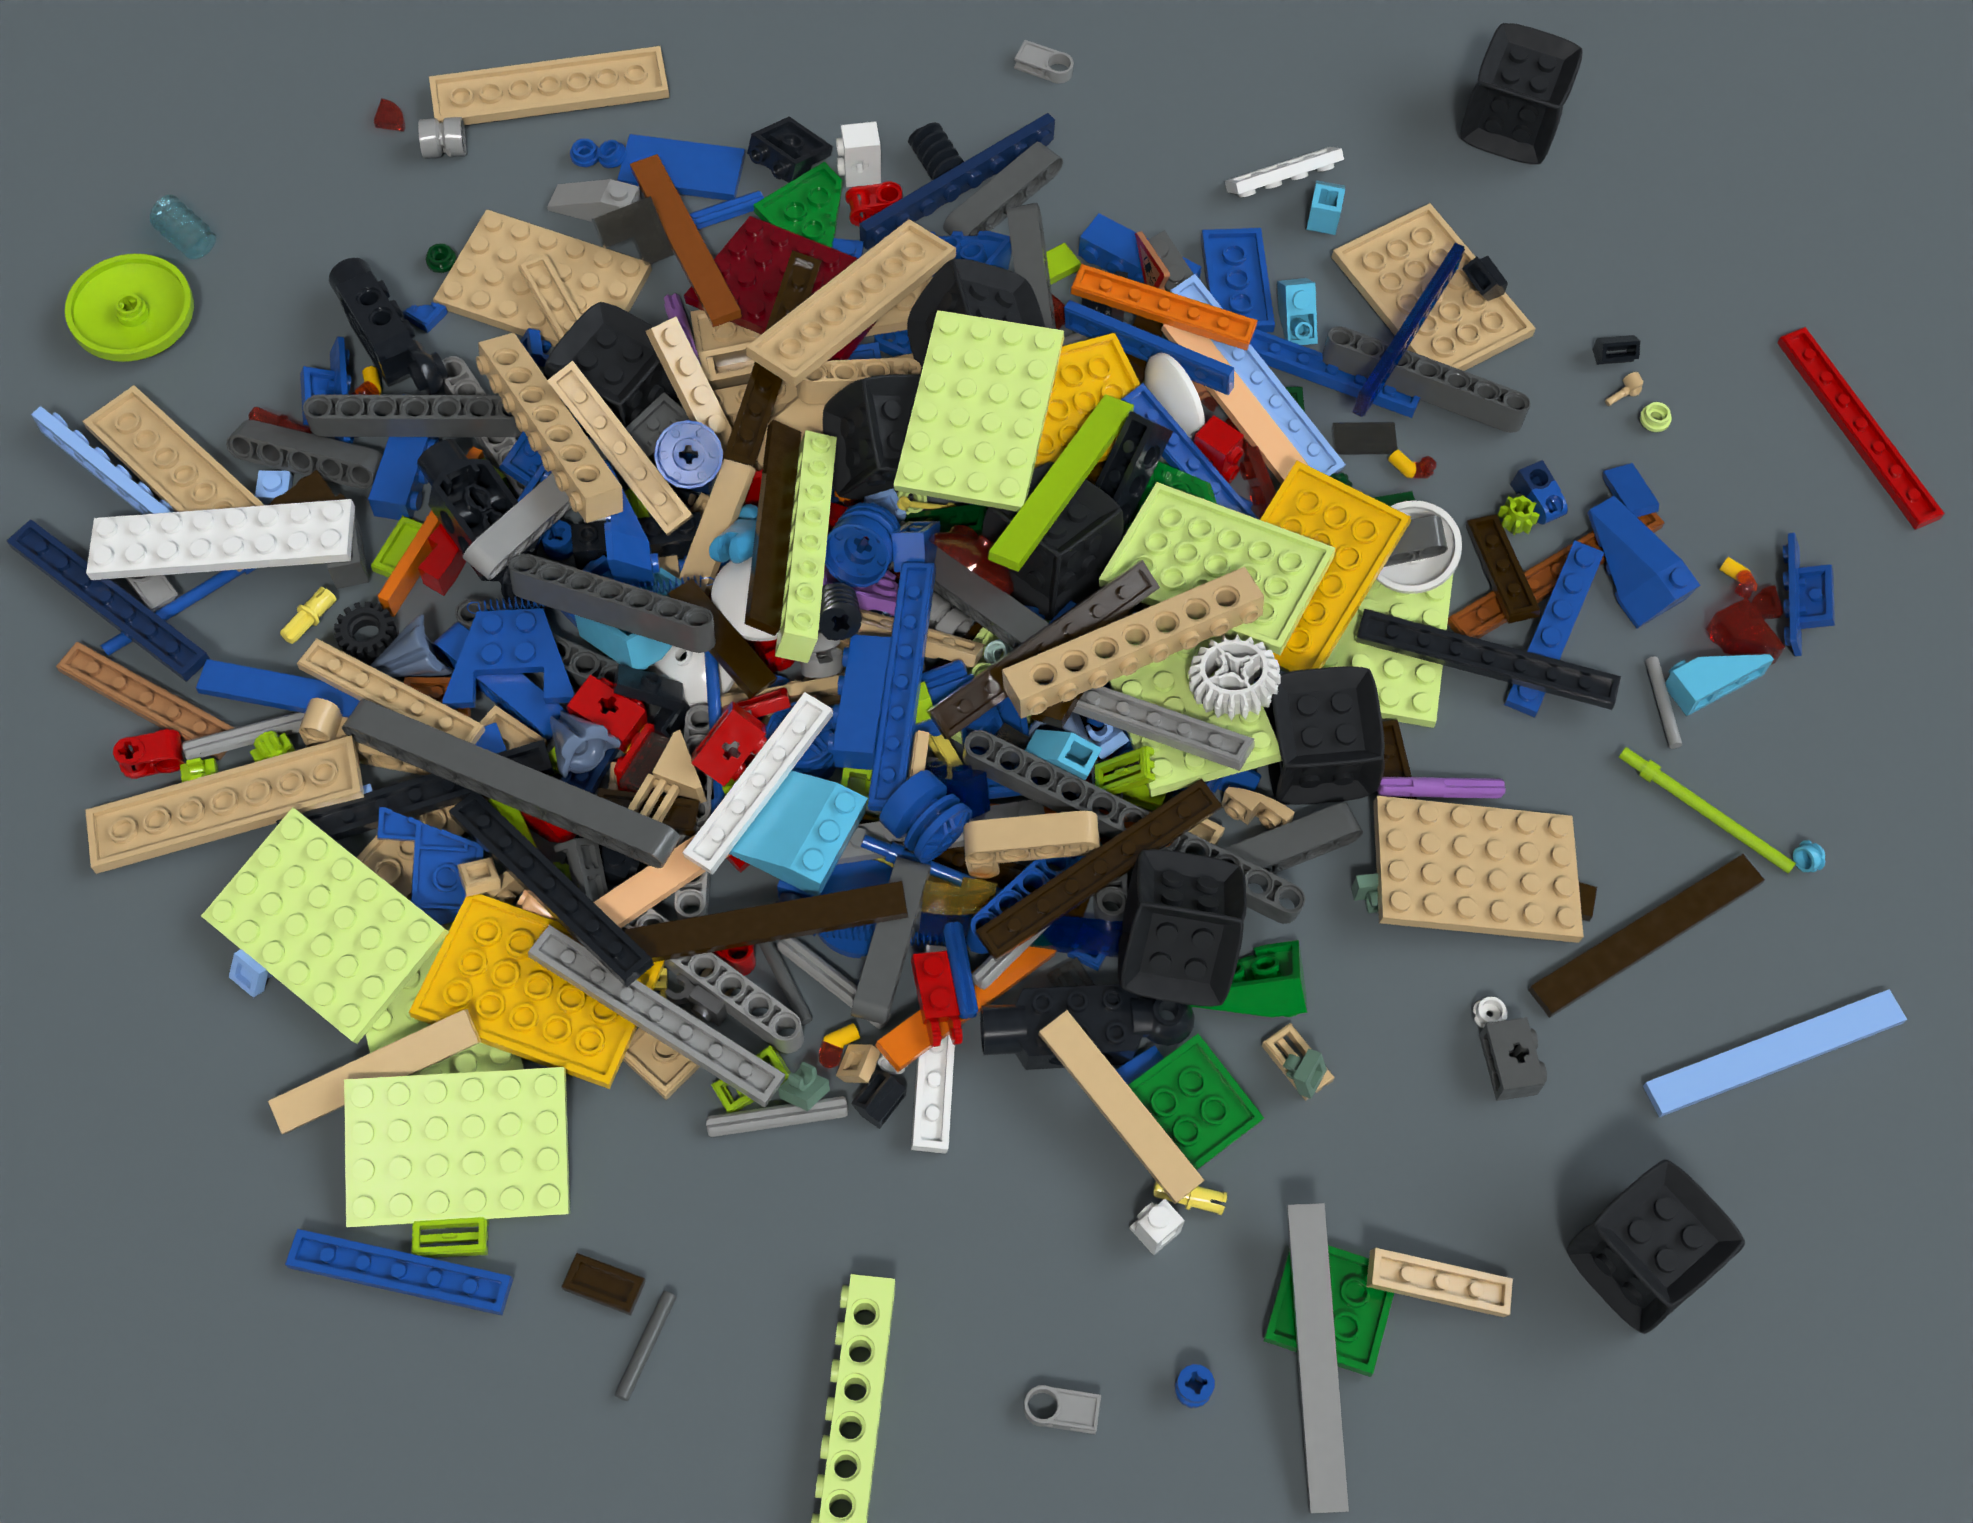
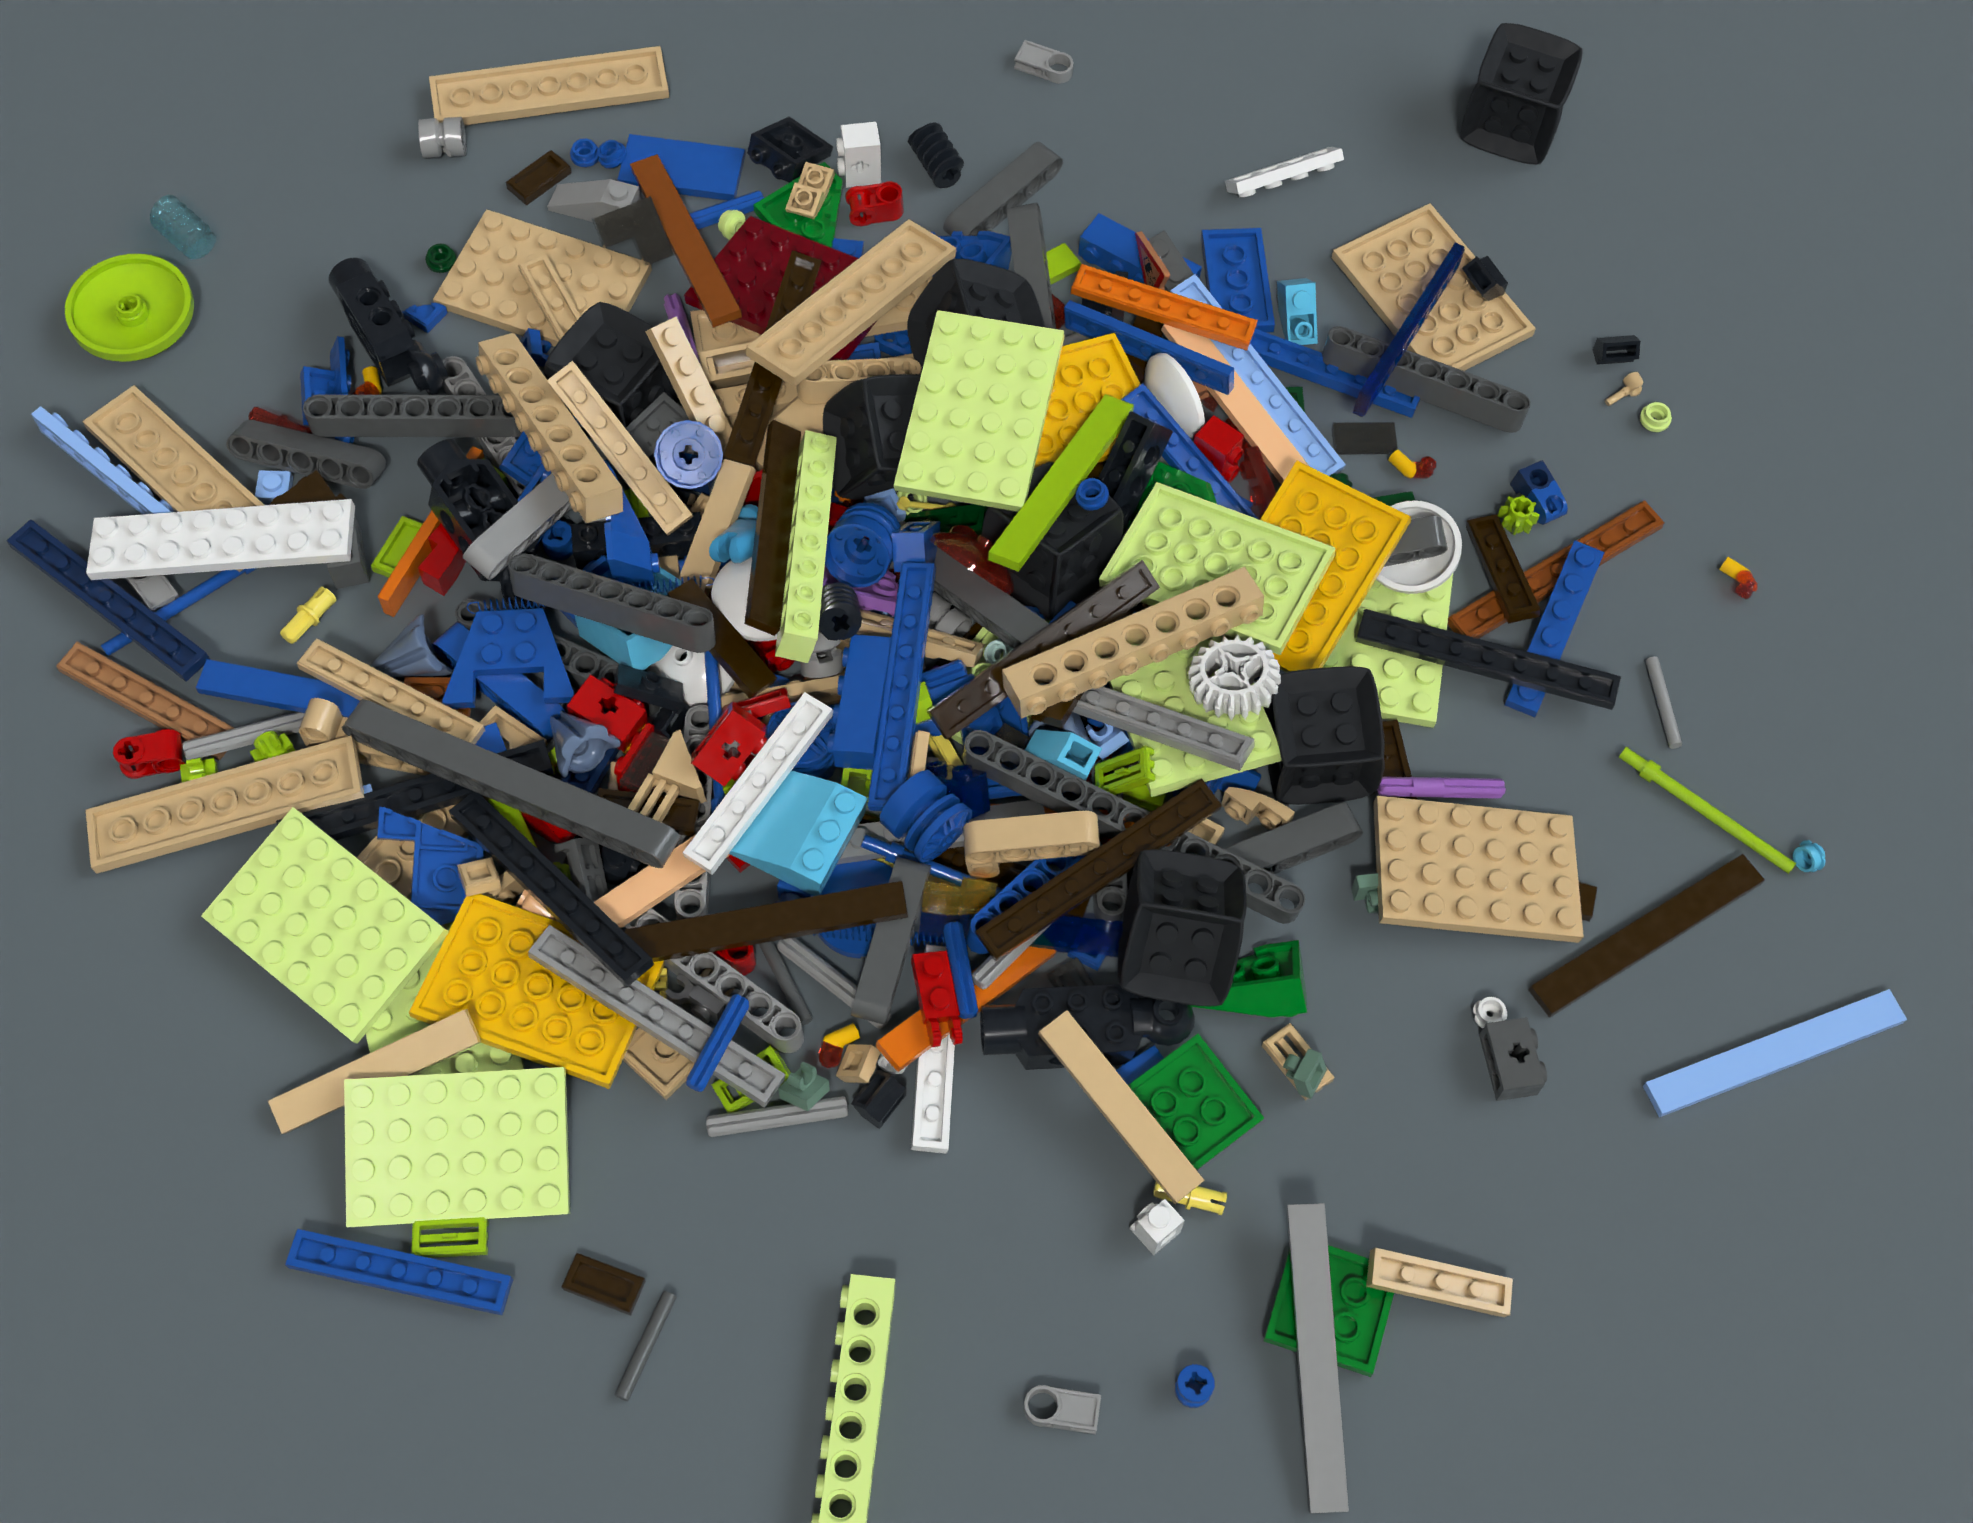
(248, 973): light blue tile -> none
(360, 618): black tyre -> none
(389, 116): clear red tile -> none
(398, 478): blue brick -> none
(538, 177): none -> dark brown tile
(717, 1043): none -> blue axle
(730, 223): none -> yellowish green plate
(810, 191): none -> tan slope
(956, 181): dark blue plate -> none
(1092, 487): none -> blue plate
(1326, 207): medium azure slope -> none
(1631, 489): blue tile -> none
(1642, 566): blue wedge -> none
(1655, 1246): black piece -> none
(1712, 677): medium azure slope -> none
(1743, 631): clear red slope -> none
(1768, 603): clear red tile -> none
(1809, 595): blue bracket -> none
(1860, 428): red tile -> none

